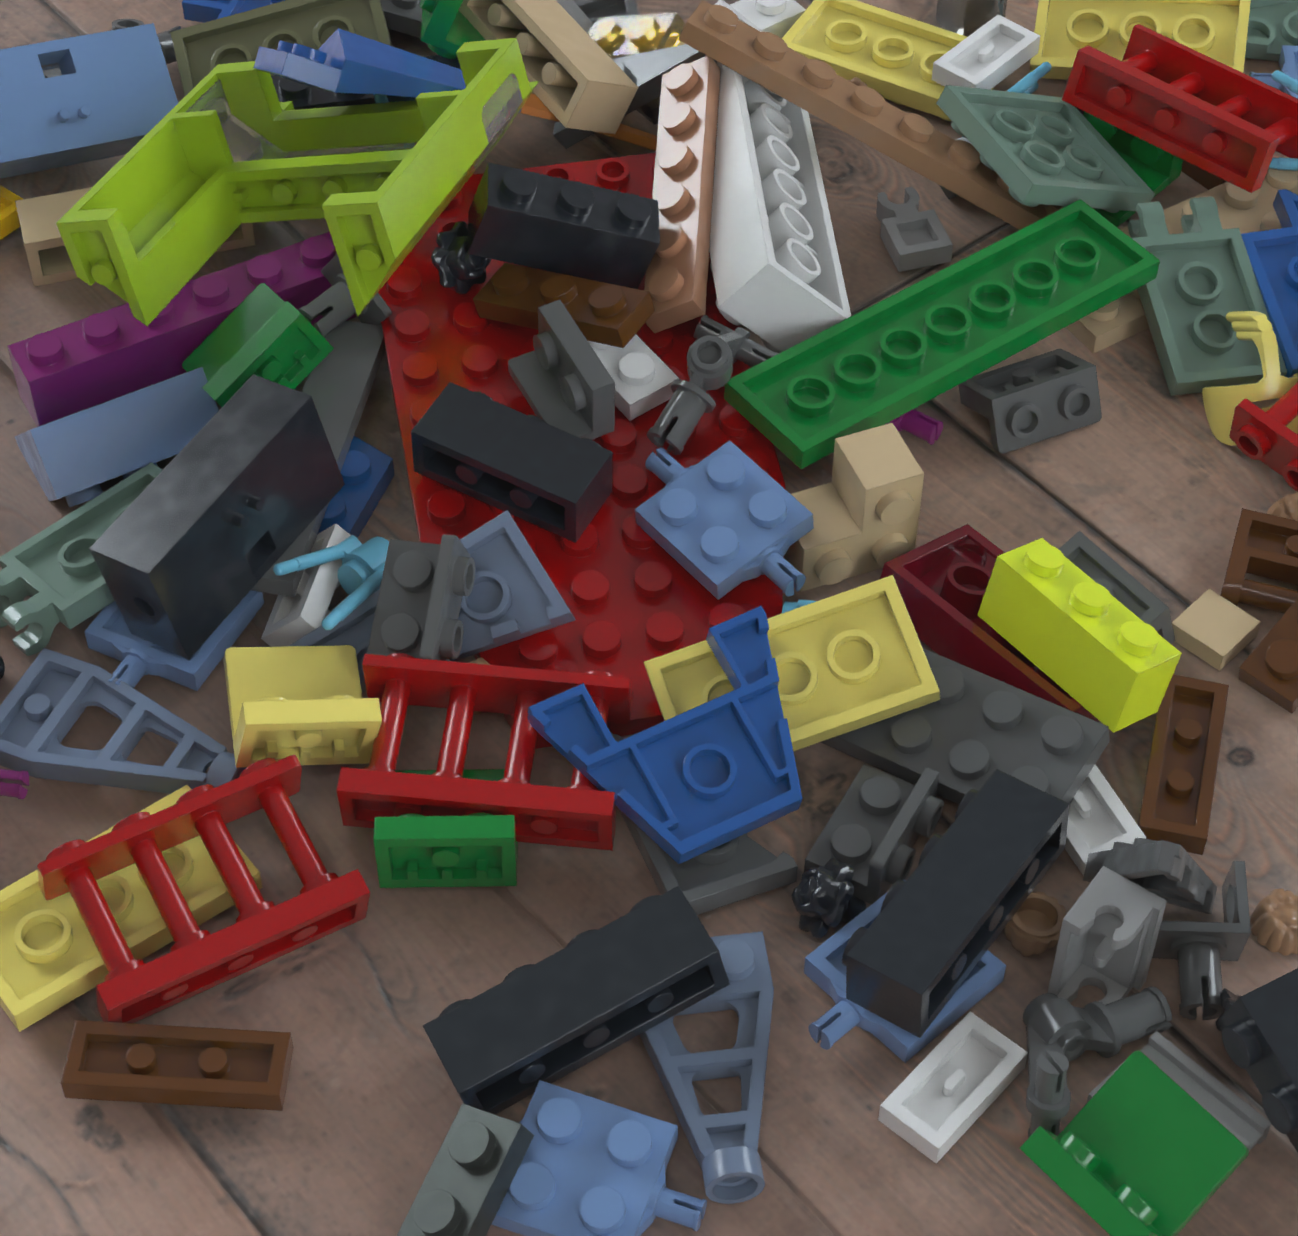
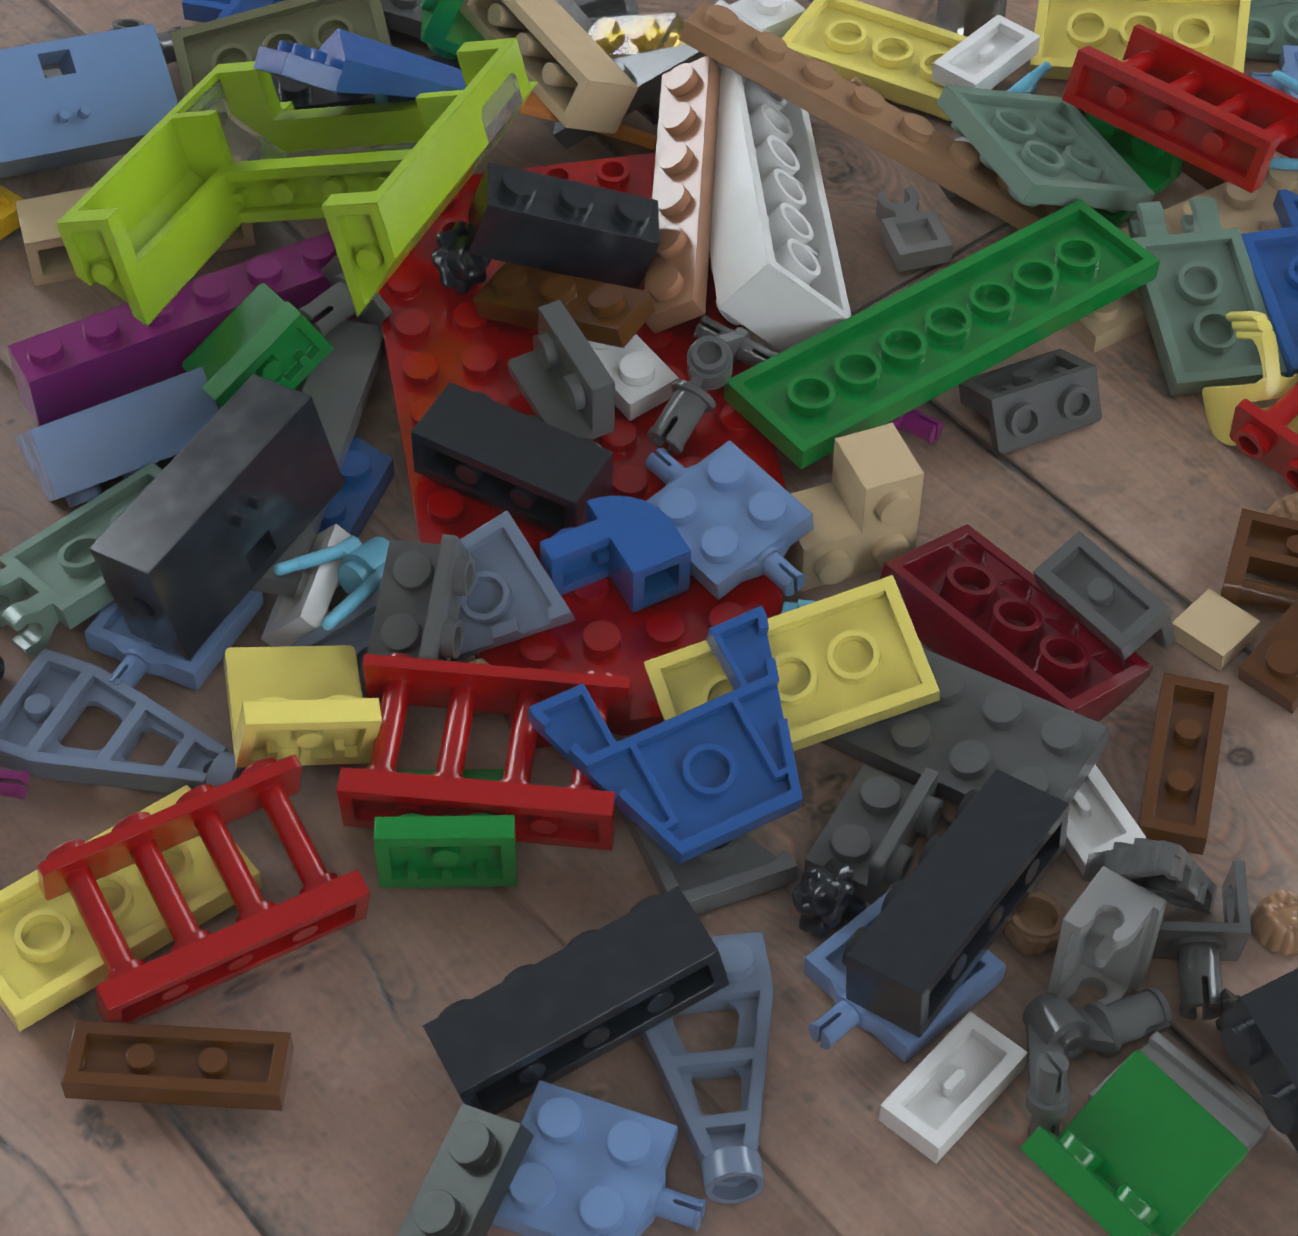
(623, 541): none -> blue brick
(1078, 634): neon yellow brick -> none

